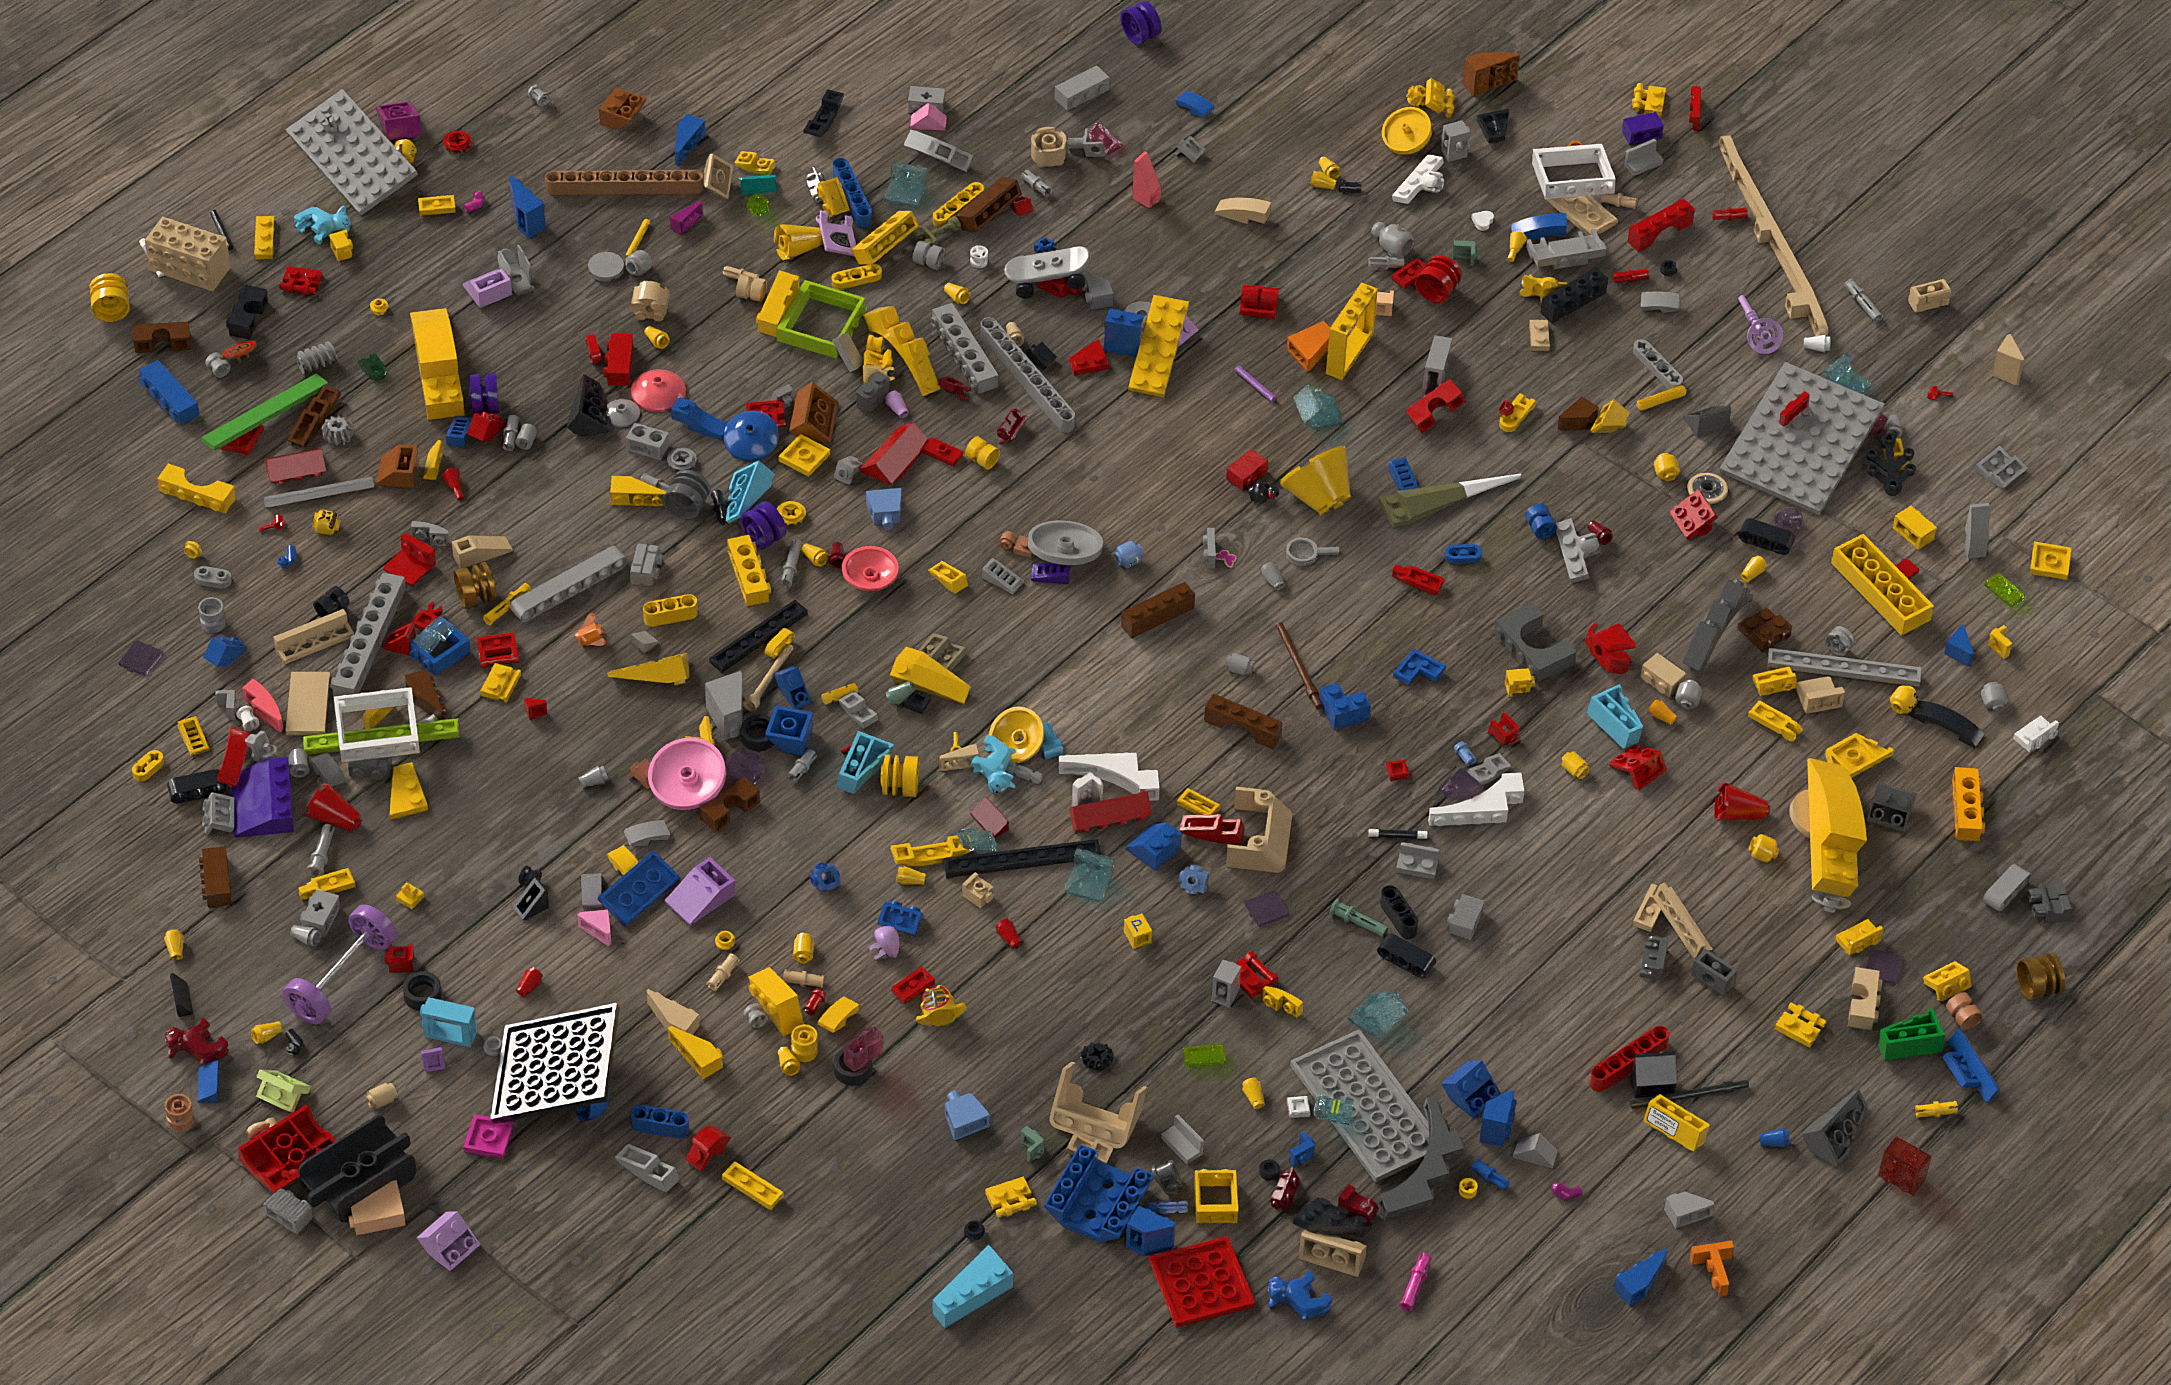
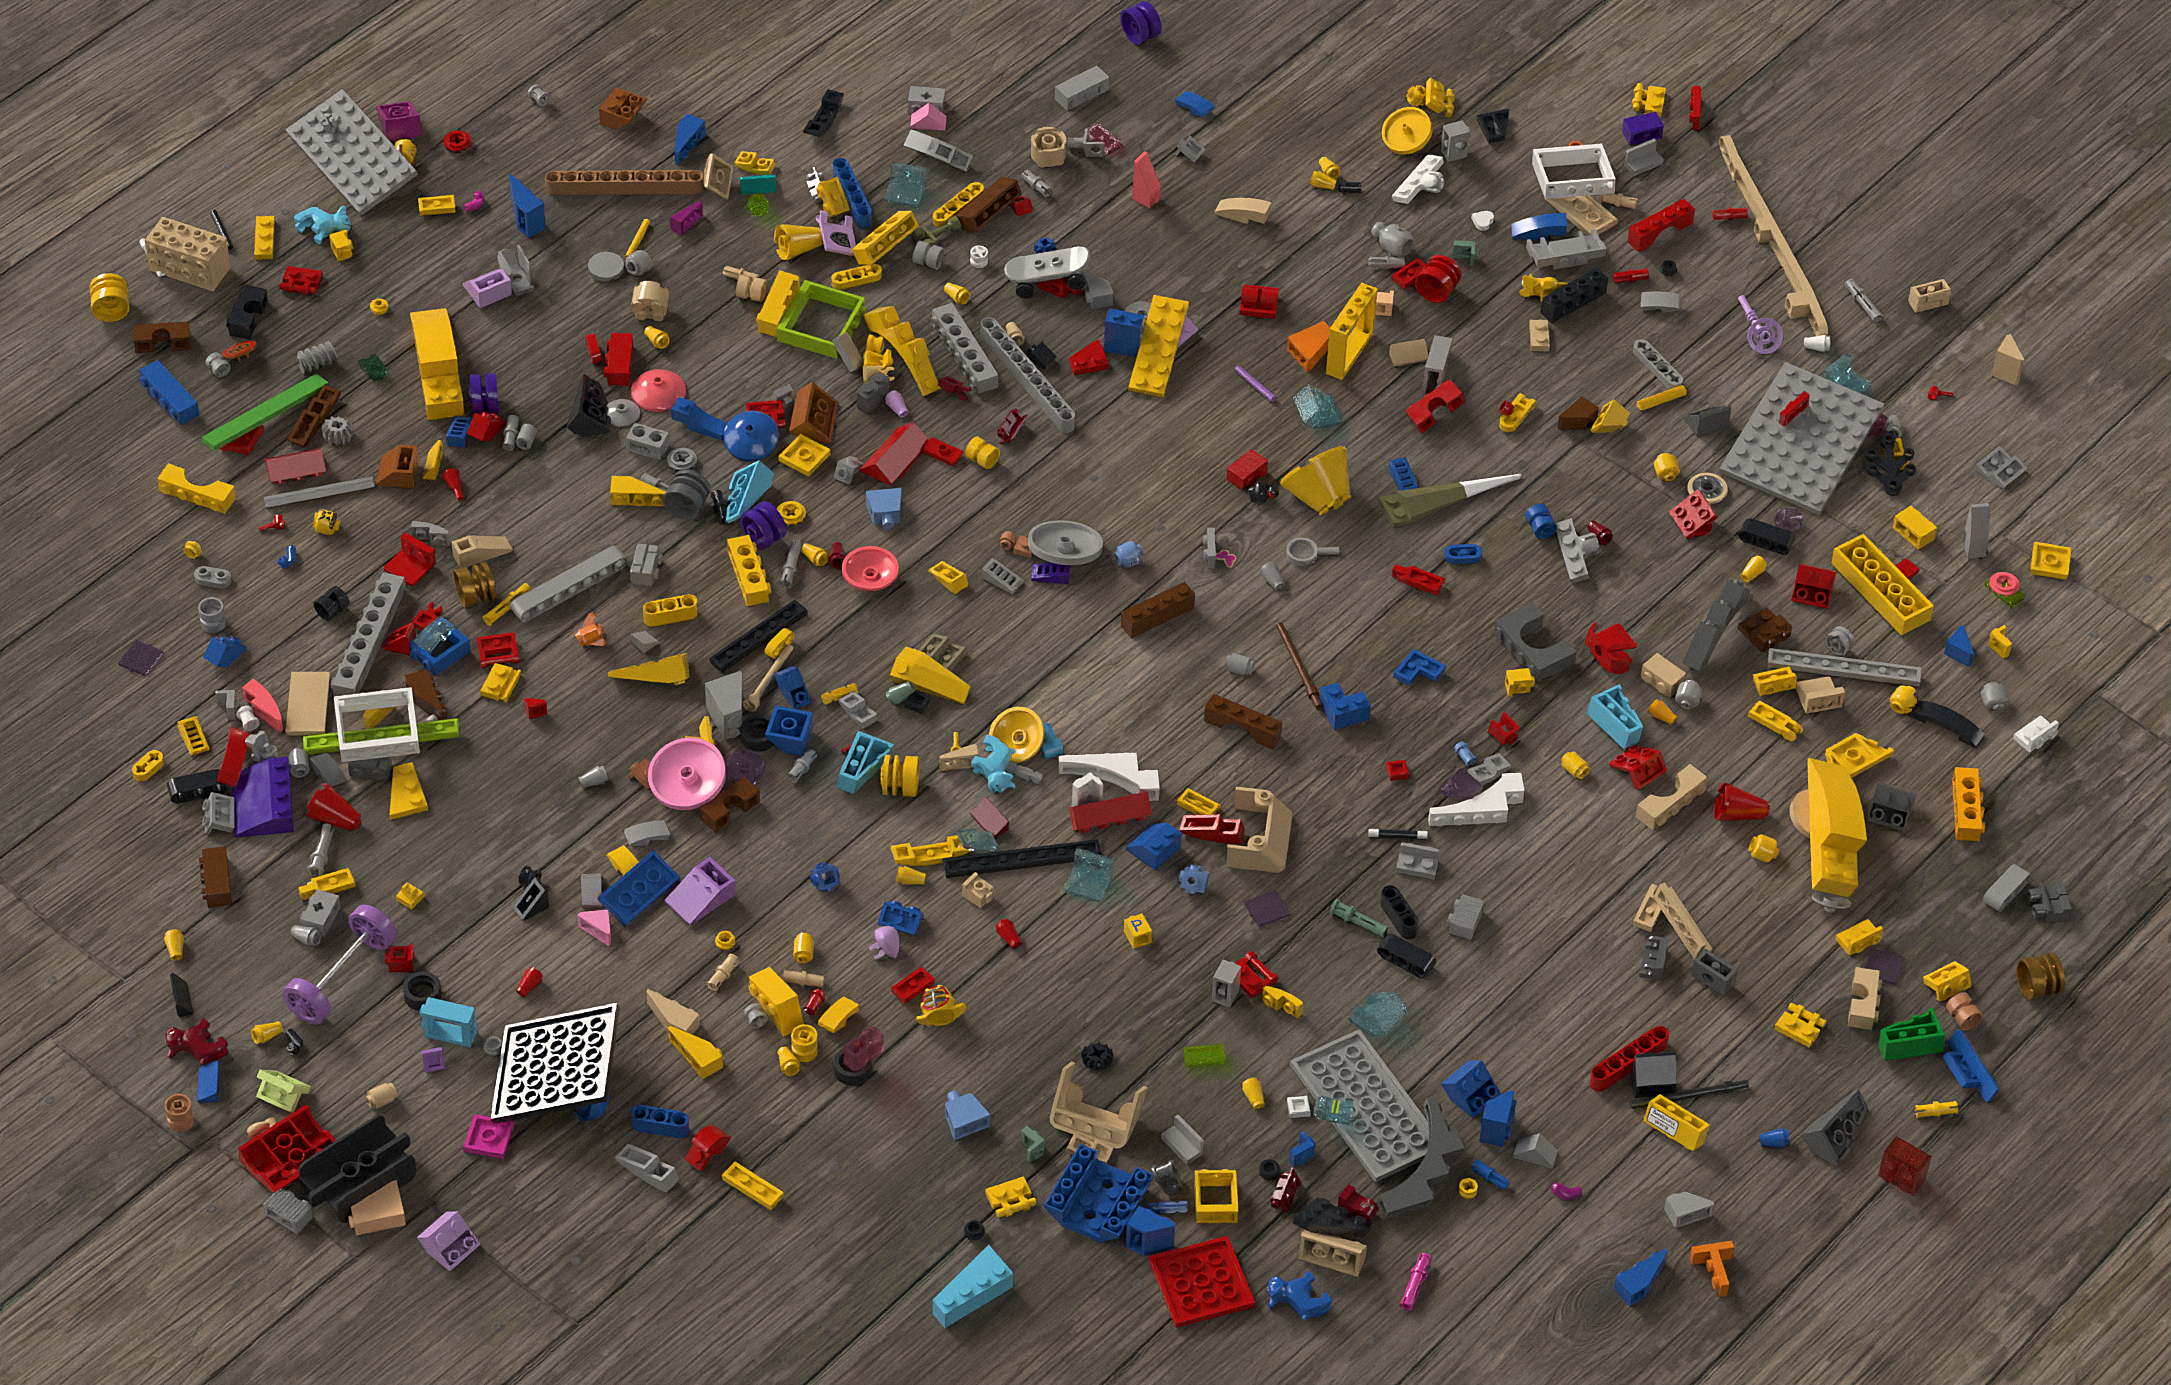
(310, 634): tan fence -> none
(1408, 352): none -> tan slope
(1489, 71): dark orange slope -> none
(1517, 240): yellow cone -> none
(1656, 810): none -> tan arch
(1813, 585): none -> red slope
(1999, 579): none -> coral gear

